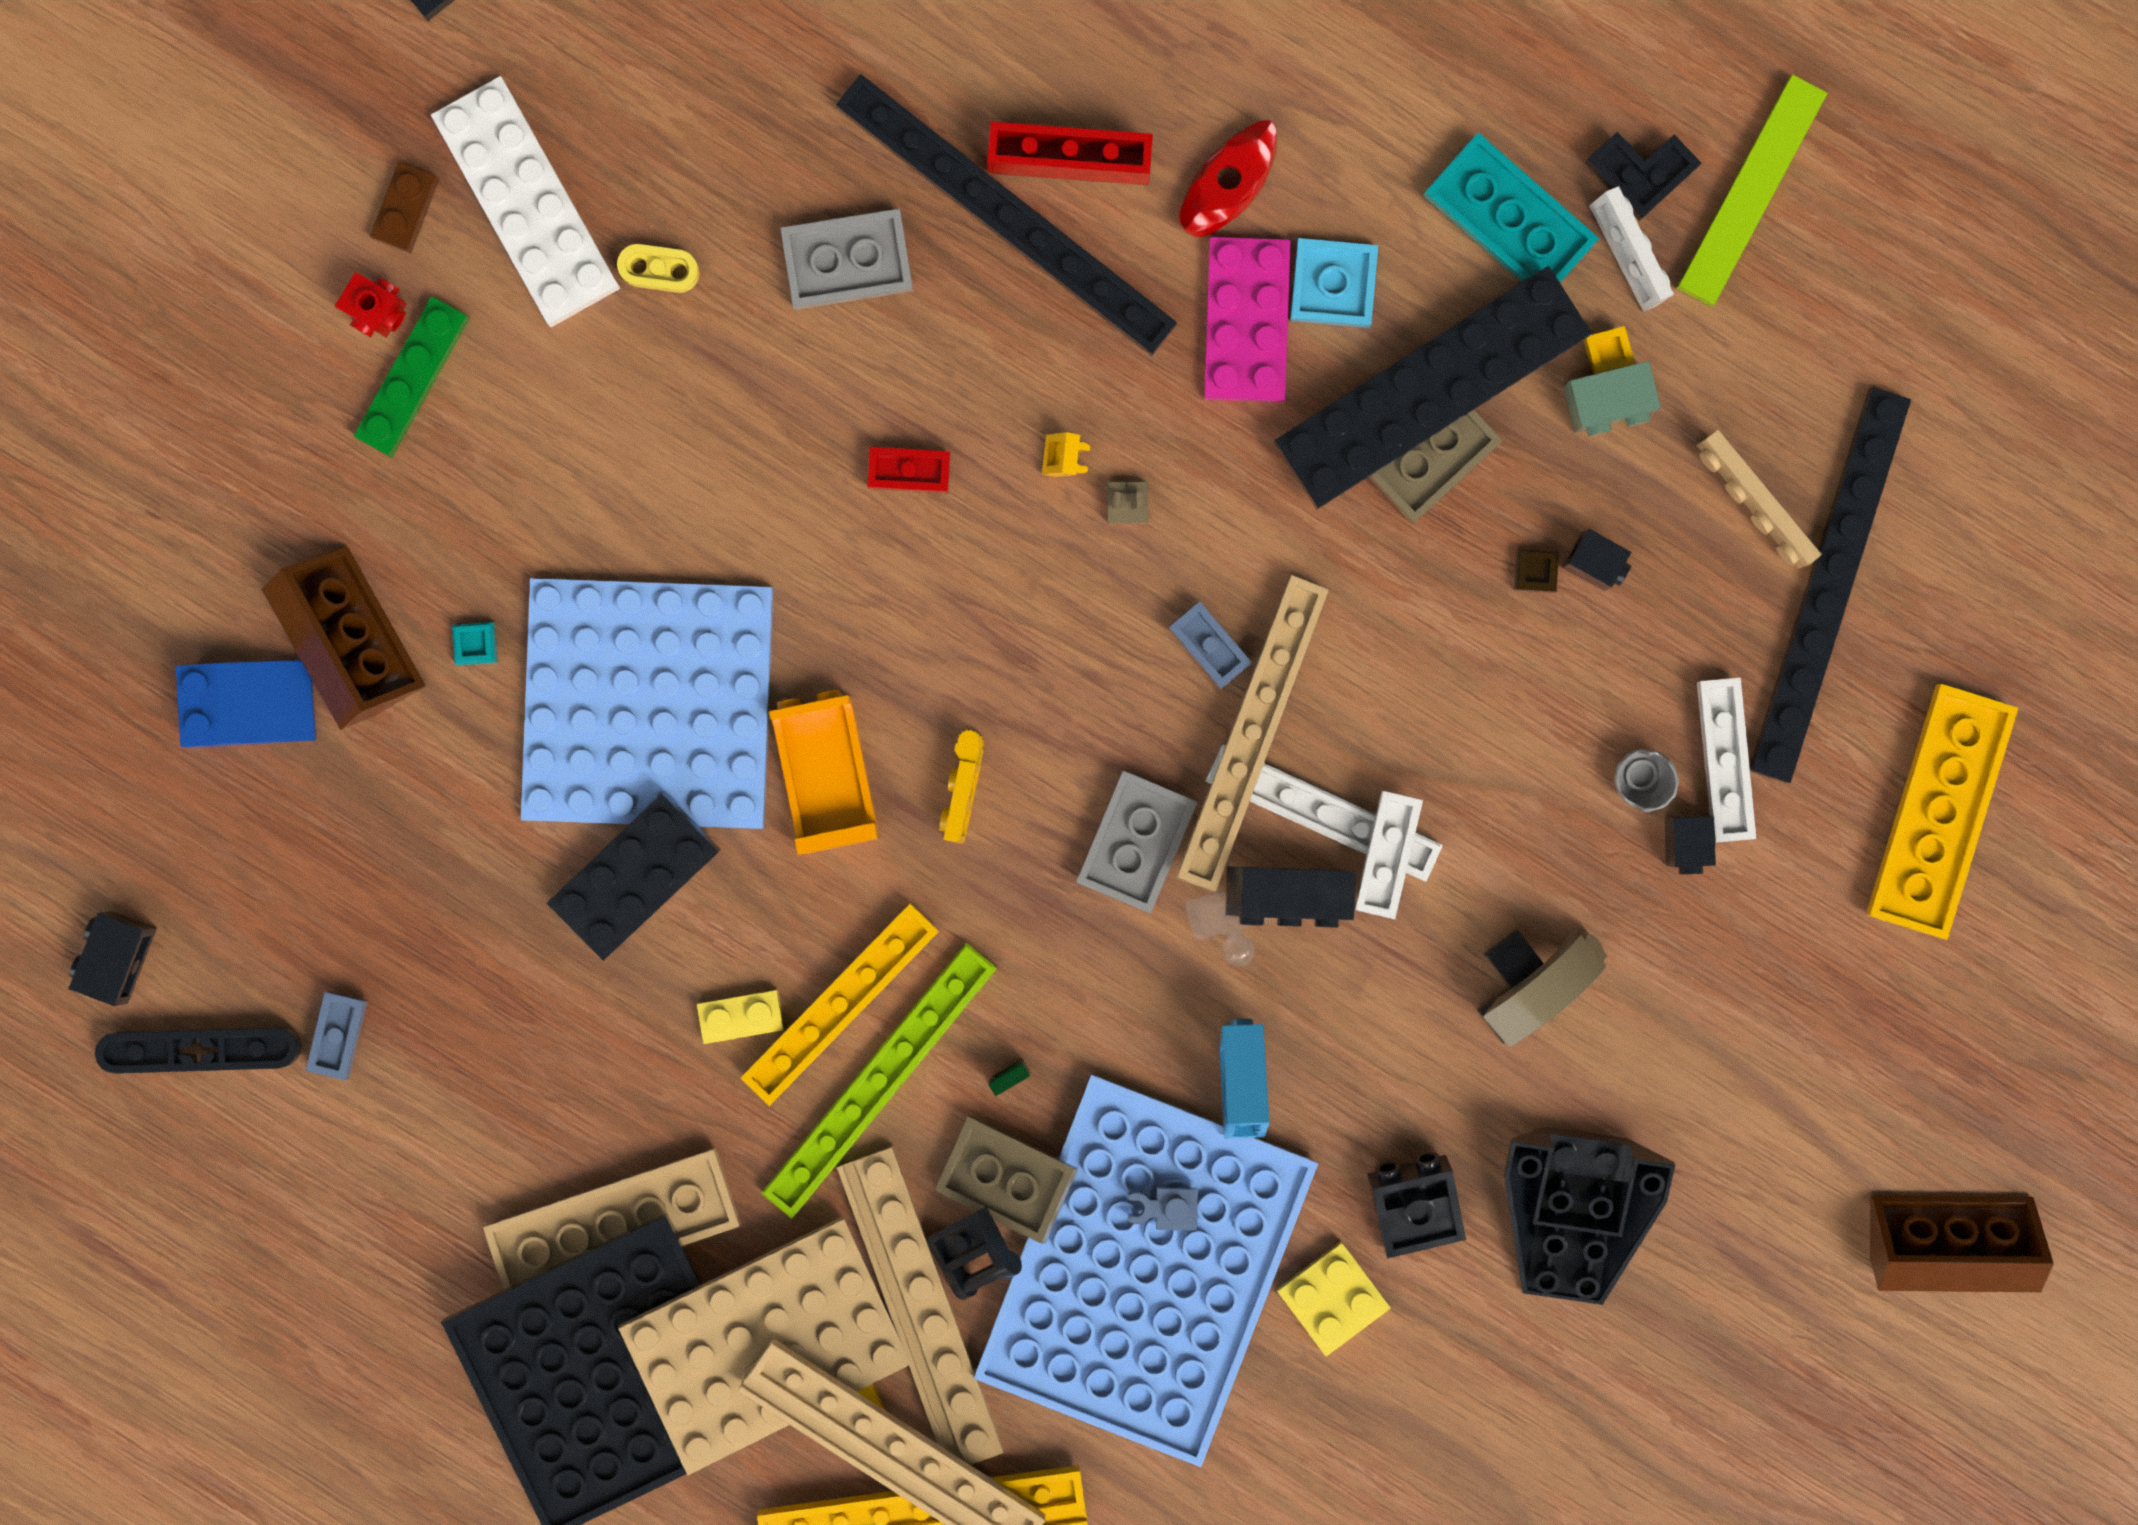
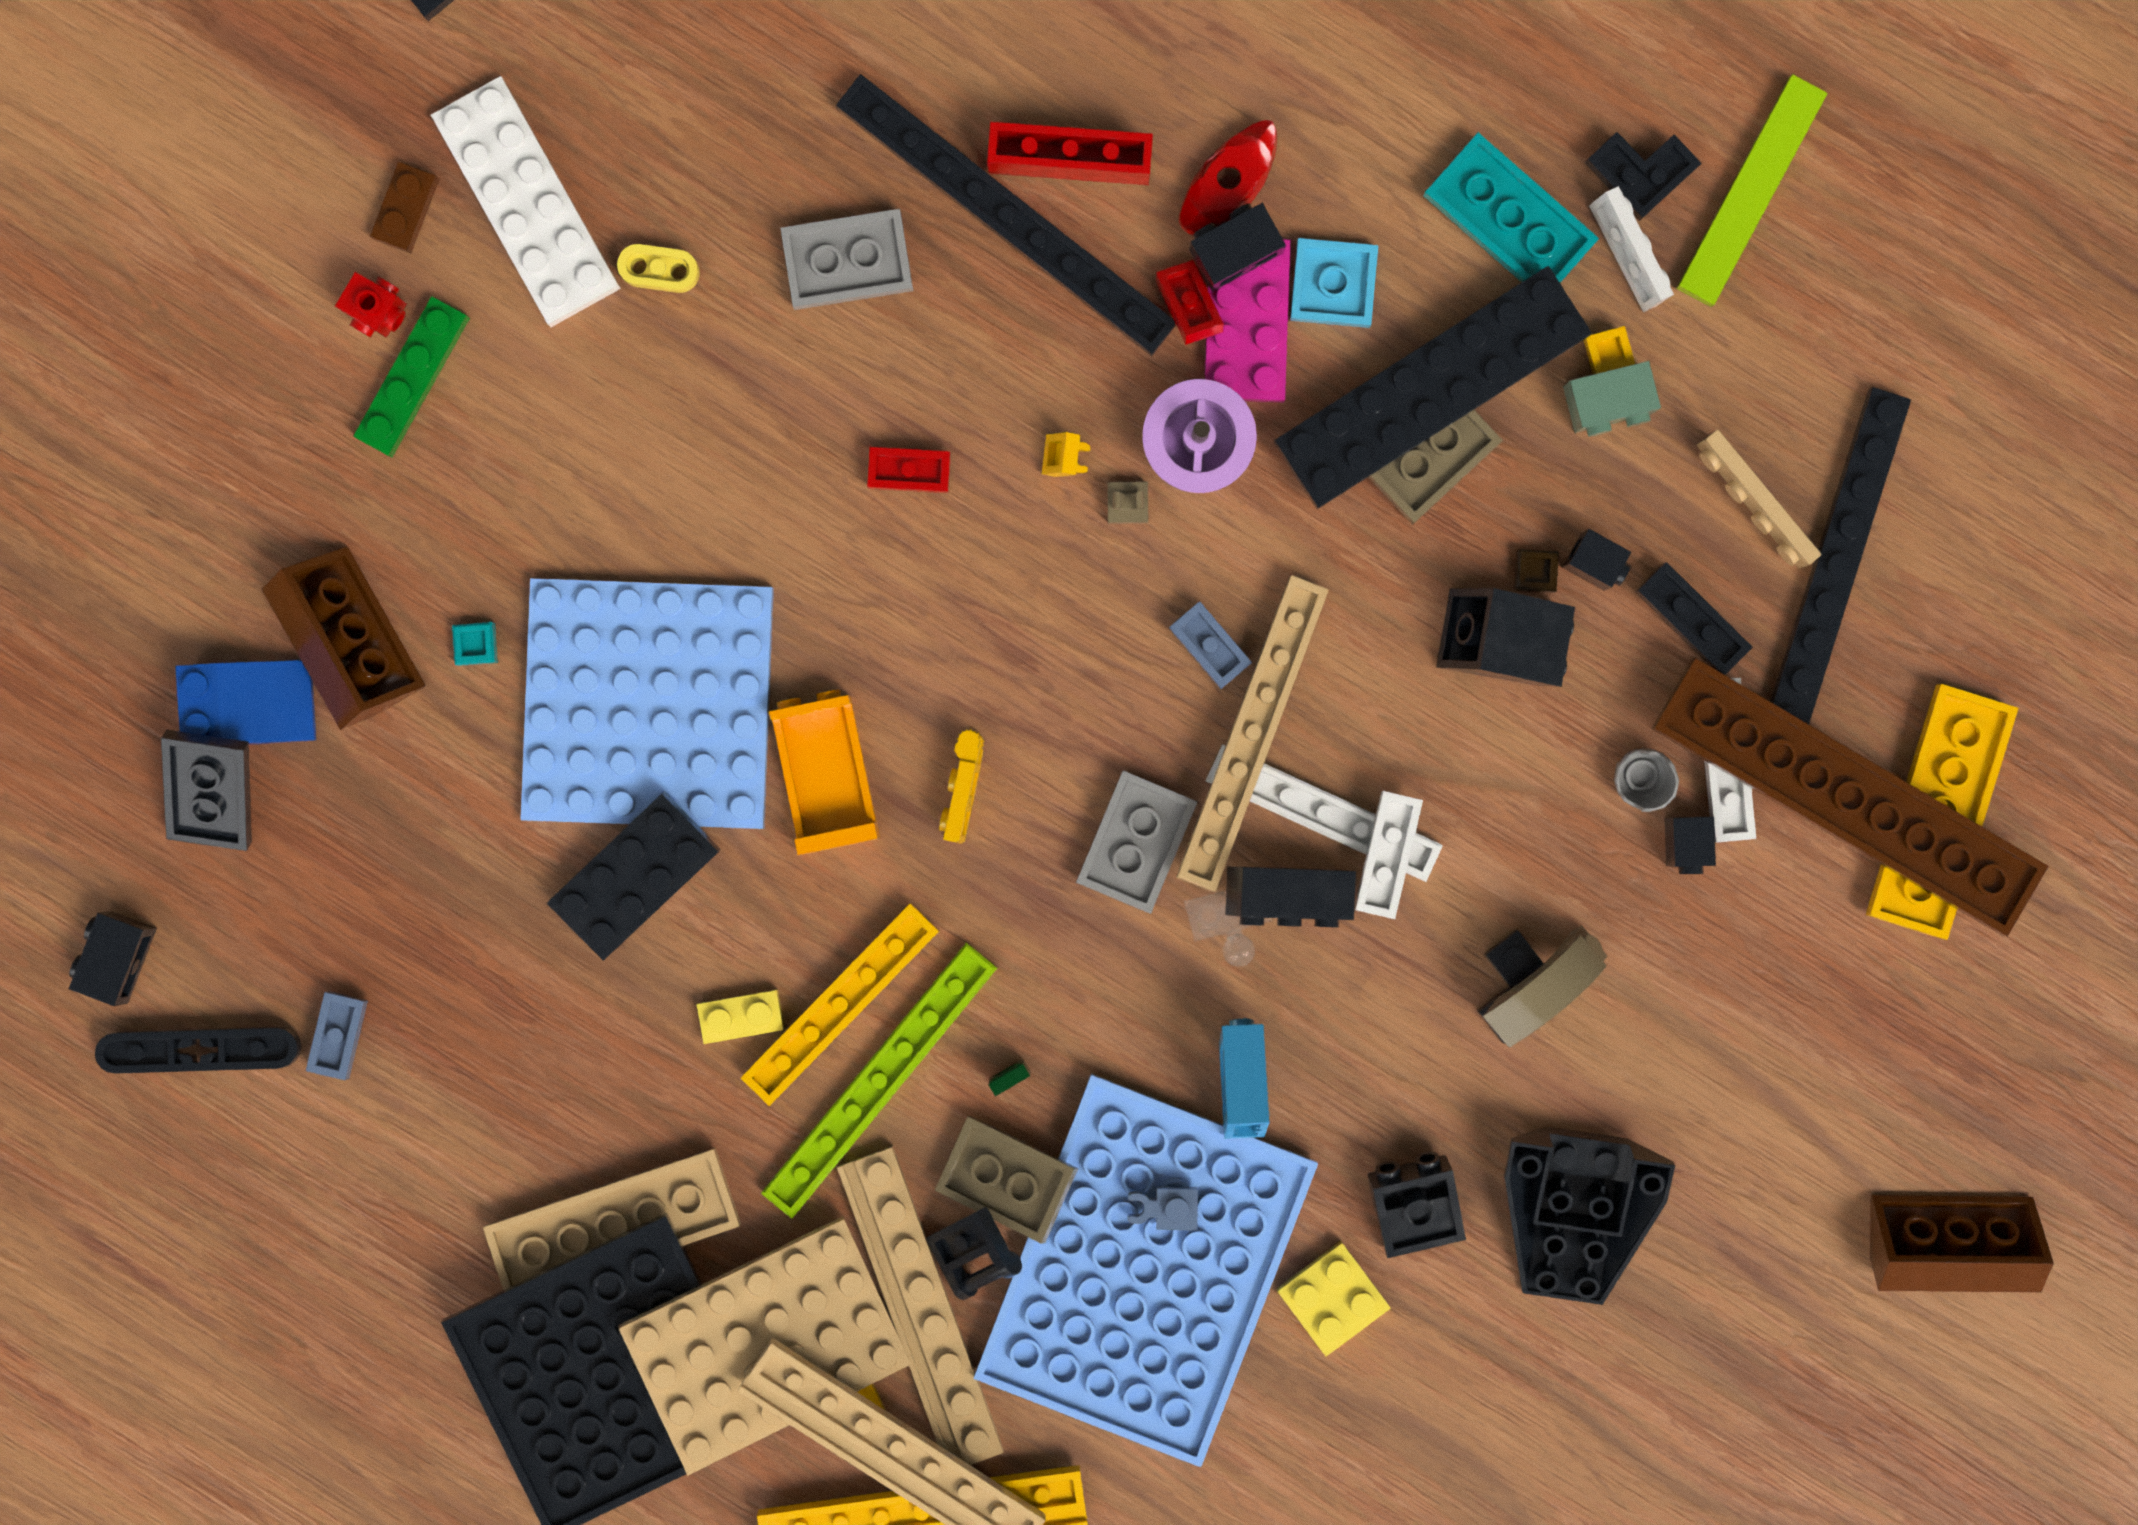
(206, 790): none -> black plate
(1189, 302): none -> red plate
(1199, 436): none -> lavender piece
(1236, 245): none -> black brick
(1506, 636): none -> black slope
(1693, 619): none -> black plate
(1849, 797): none -> reddish brown plate

